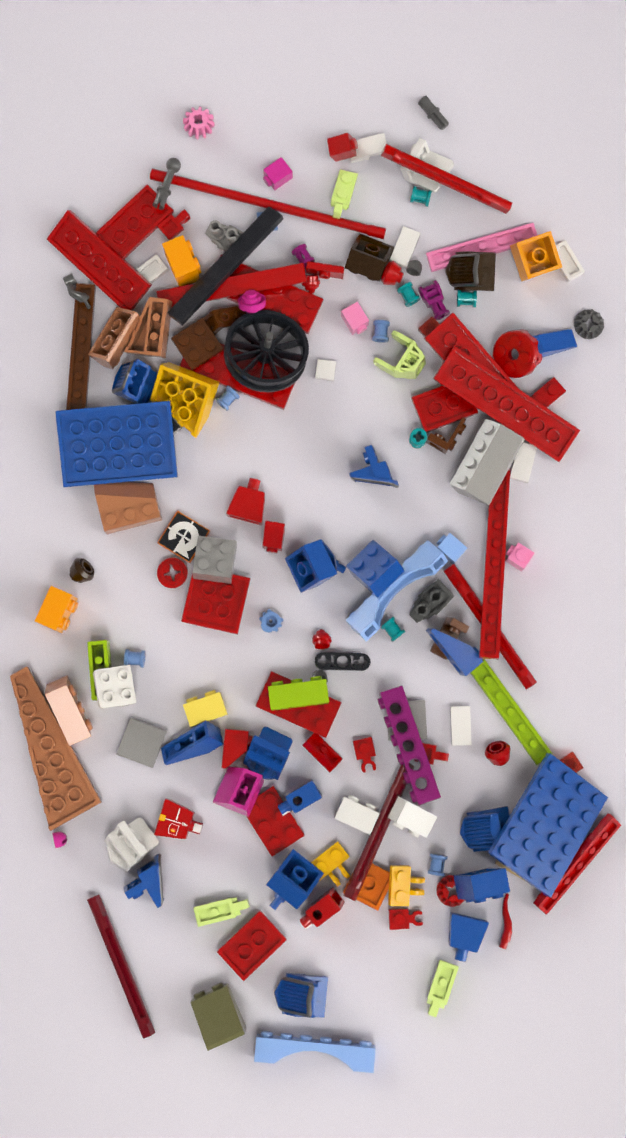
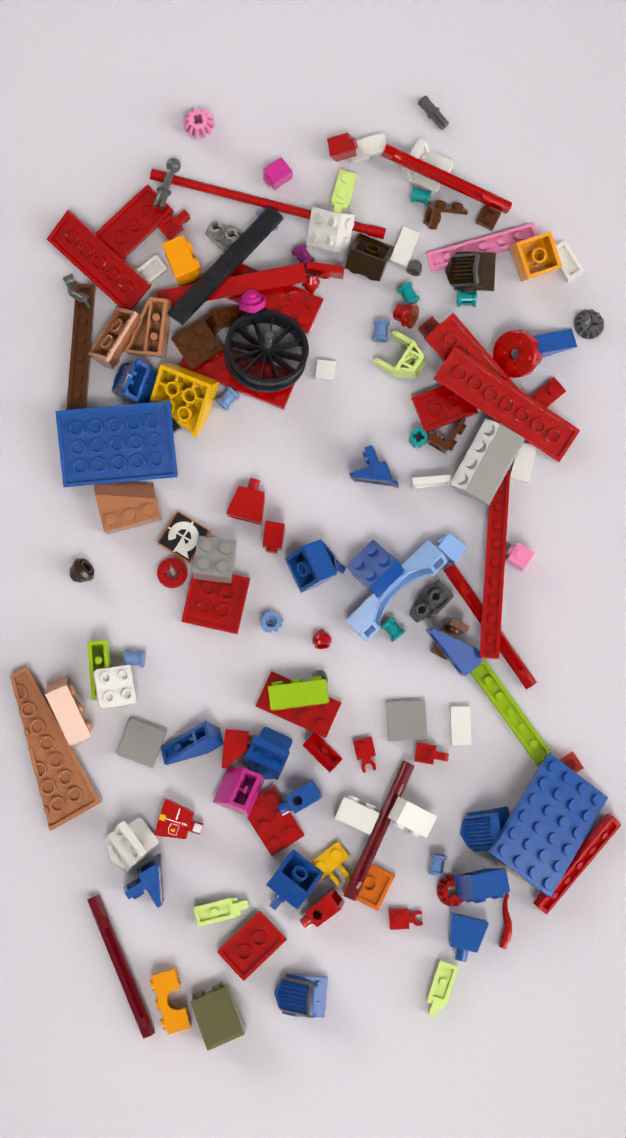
(57, 609): light orange brick -> none
(59, 839): dark pink hinge -> none
(174, 1018): none -> light orange arch
(205, 709): light yellow brick -> none
(272, 1048): light blue arch -> none
(330, 230): none -> white bracket
(347, 668): black beam -> none
(355, 318): bright pink brick -> none
(392, 274): red cone -> none
(398, 697): magenta brick -> none
(400, 885): yellow hinge -> none
(406, 314): none -> red piece
(431, 481): none -> white tile
(433, 298): magenta connector -> none
(434, 209): none -> reddish brown bracket
(488, 217): none -> reddish brown tile
(498, 753): red cone -> none

